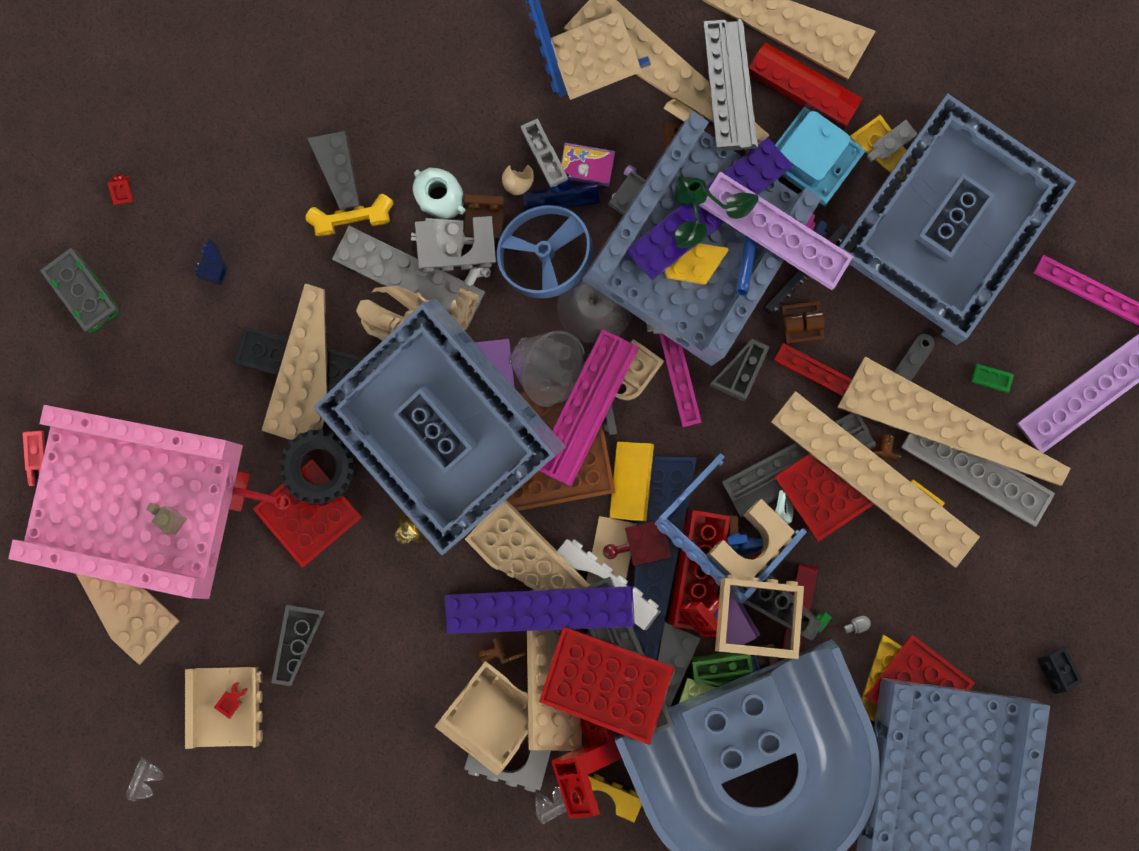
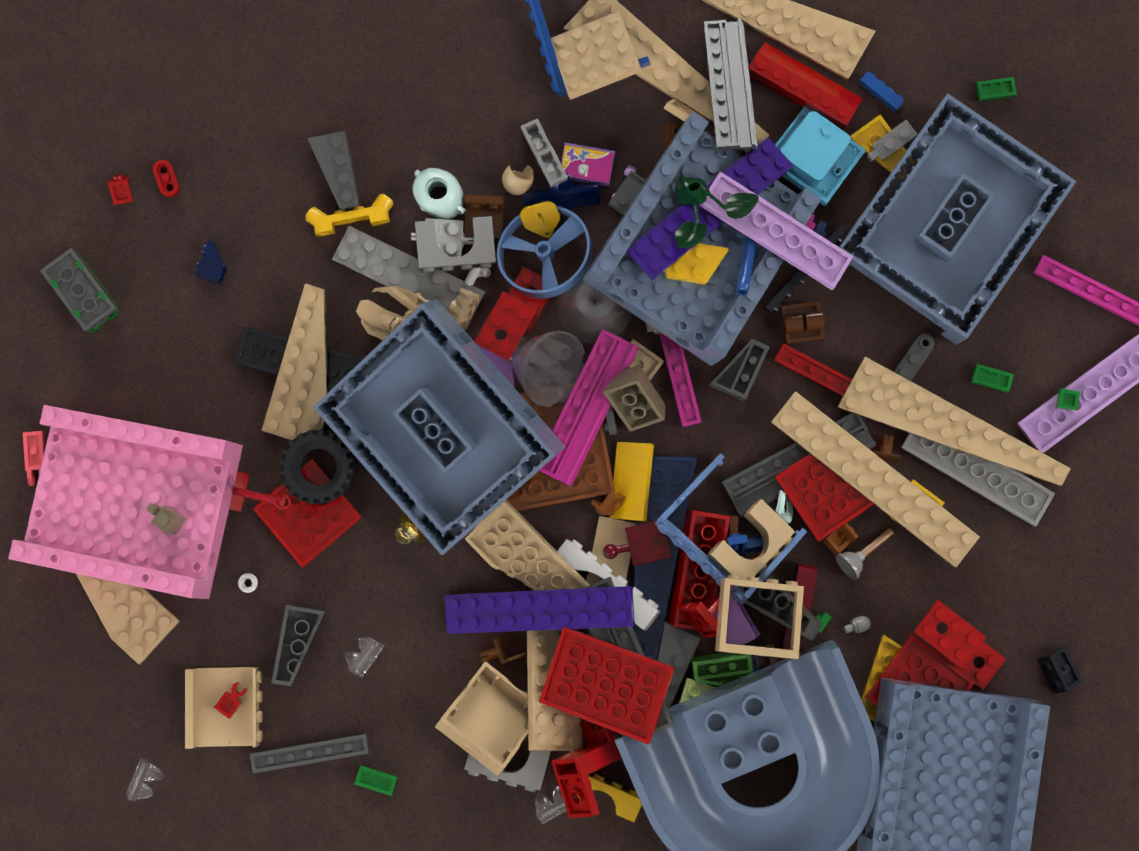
(166, 179): none -> red plate
(241, 582): none -> white plate
(309, 753): none -> dark grey plate
(361, 662): none -> clear tile
(376, 780): none -> green plate
(514, 315): none -> red bracket
(541, 223): none -> yellow piece
(610, 505): none -> dark orange bracket
(635, 399): none -> dark tan slope
(840, 538): none -> dark orange bracket
(852, 563): none -> light grey piece
(881, 91): none -> blue piece
(959, 644): none -> red bracket
(995, 89): none -> green plate
(1068, 399): none -> green plate

